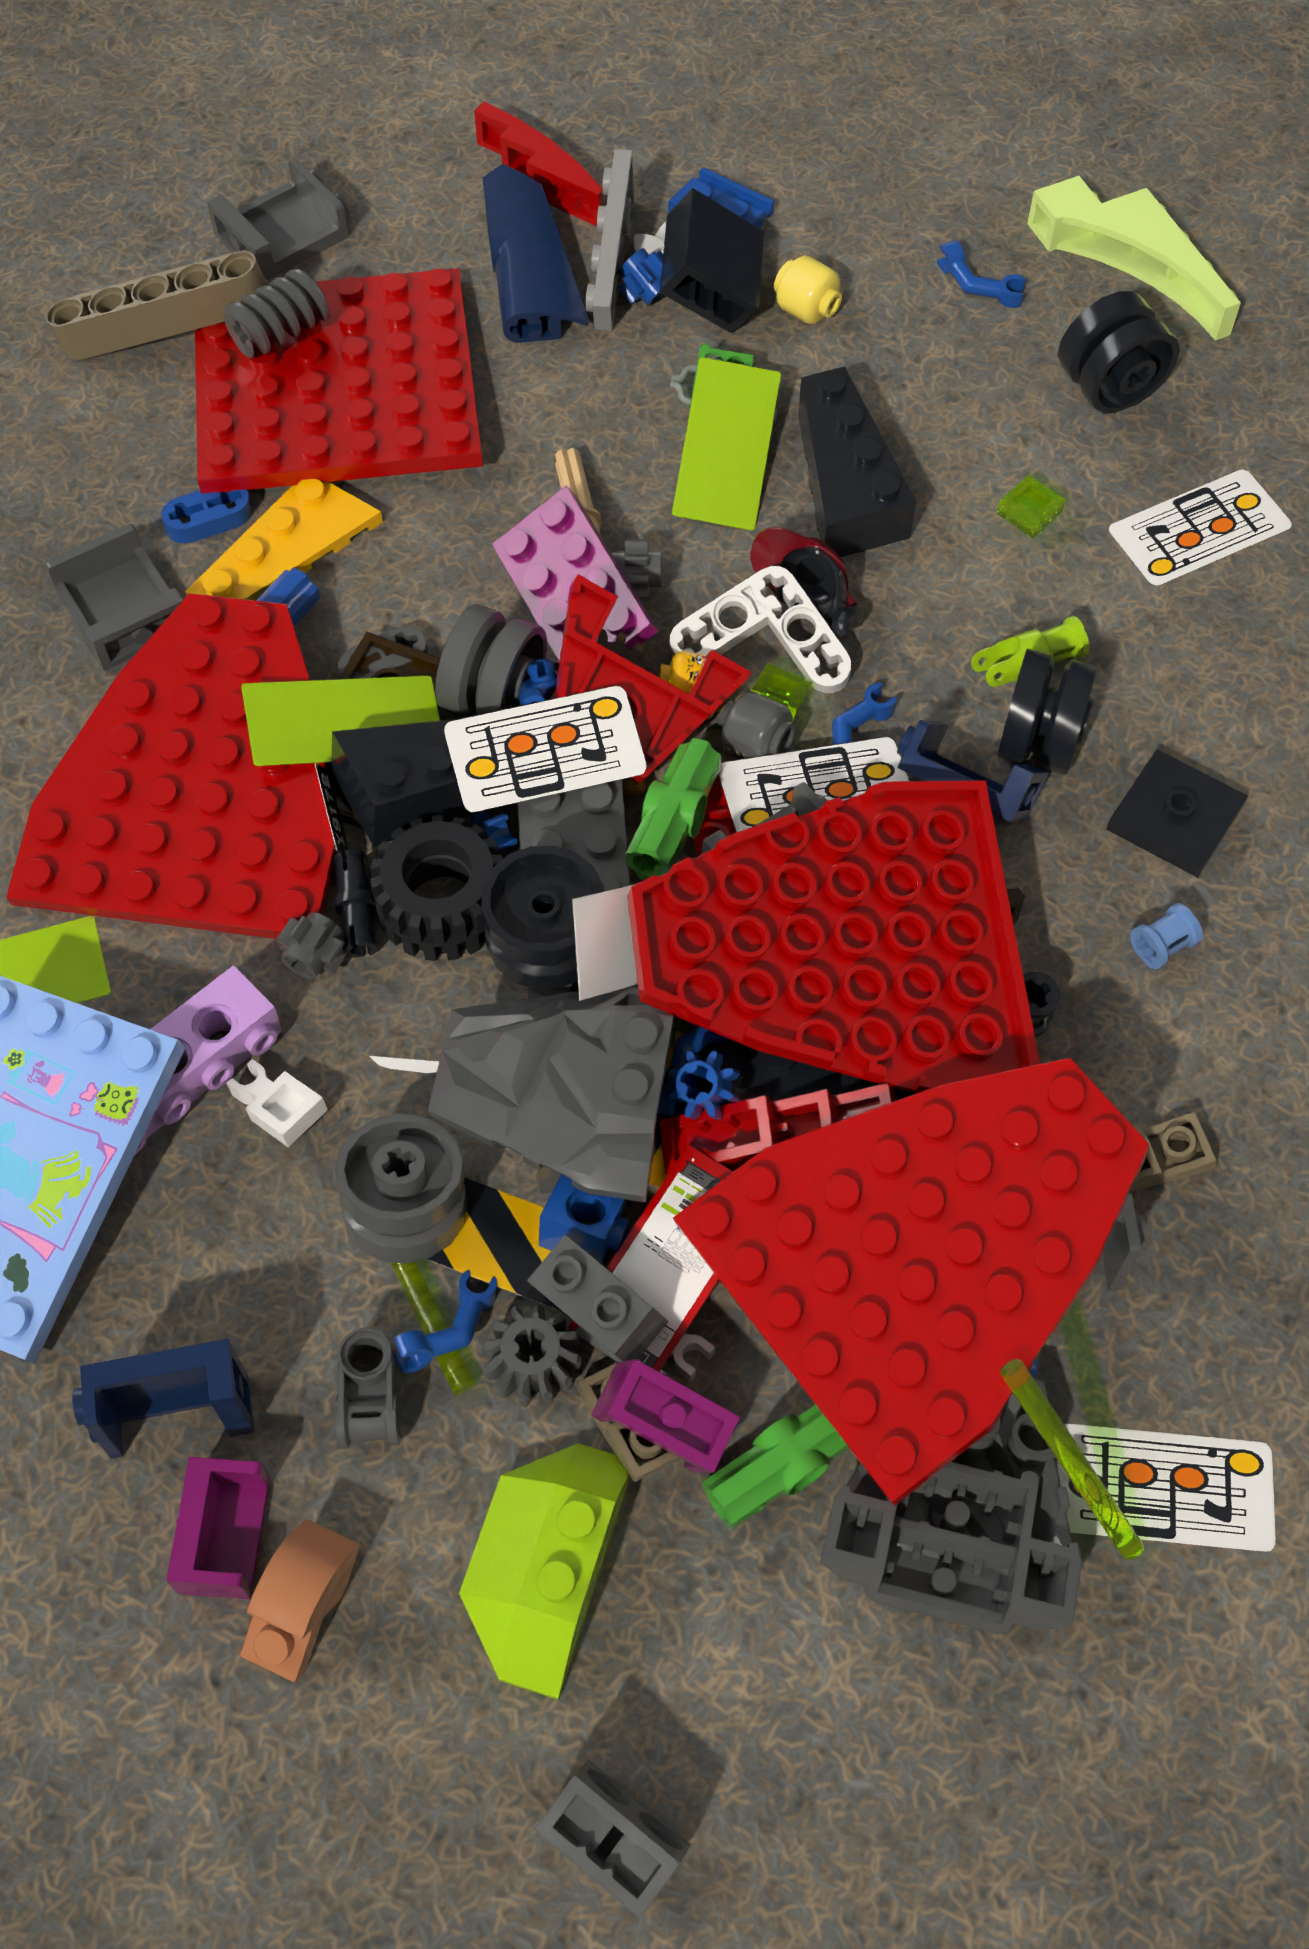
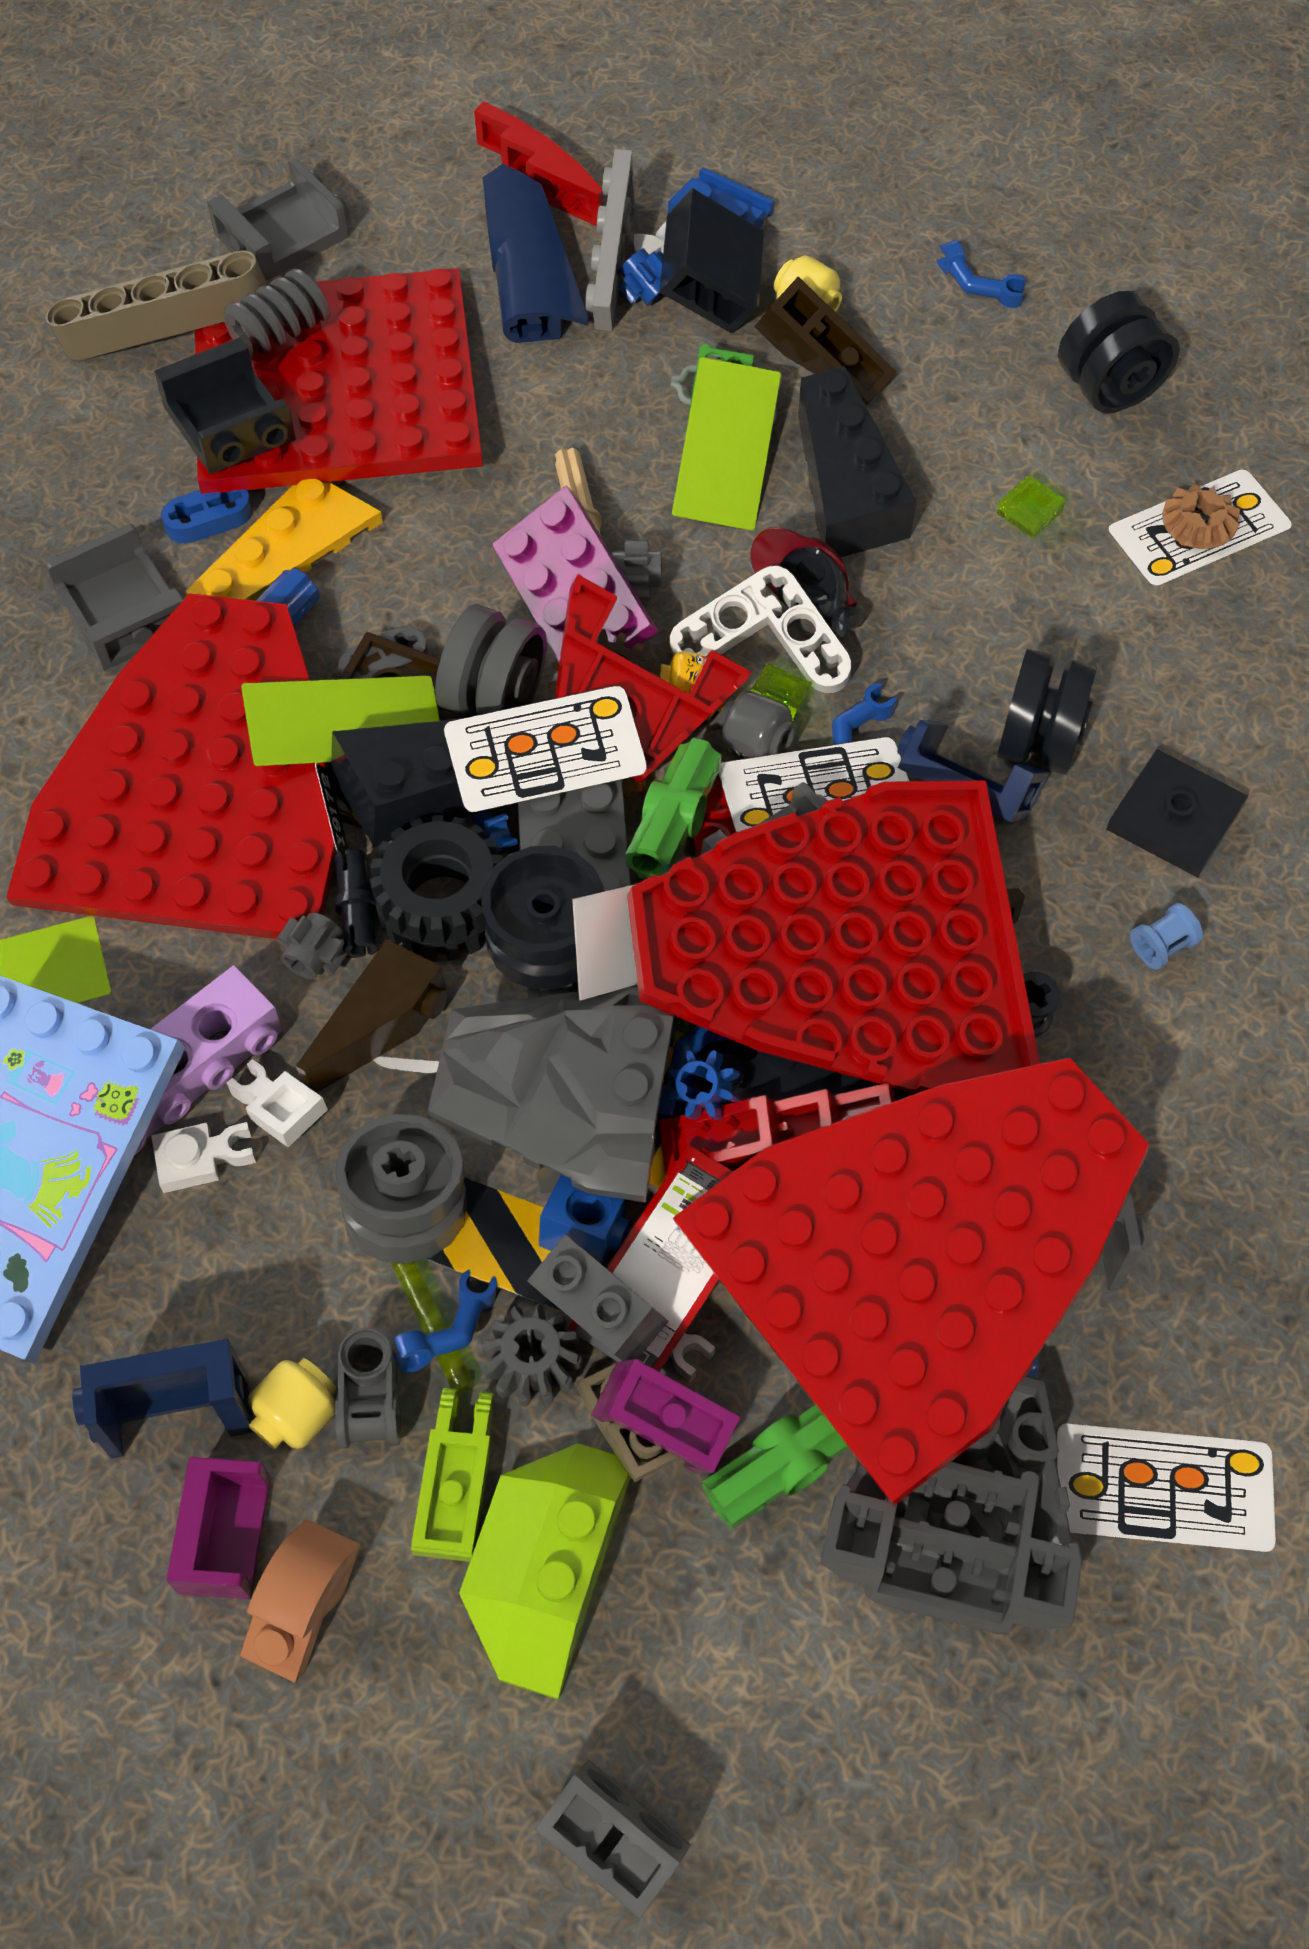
(191, 1155): none -> white plate
(223, 406): none -> black panel
(292, 1404): none -> light yellow head
(377, 1014): none -> dark brown slope
(453, 1482): none -> lime hinge
(541, 682): blue arm -> none
(820, 340): none -> dark brown slope
(1007, 655): lime piece -> none
(1072, 1458): clear neon green bar -> none
(1138, 239): yellowish green arch -> none
(1175, 1151): dark tan slope -> none
(1190, 528): none -> medium nougat gear

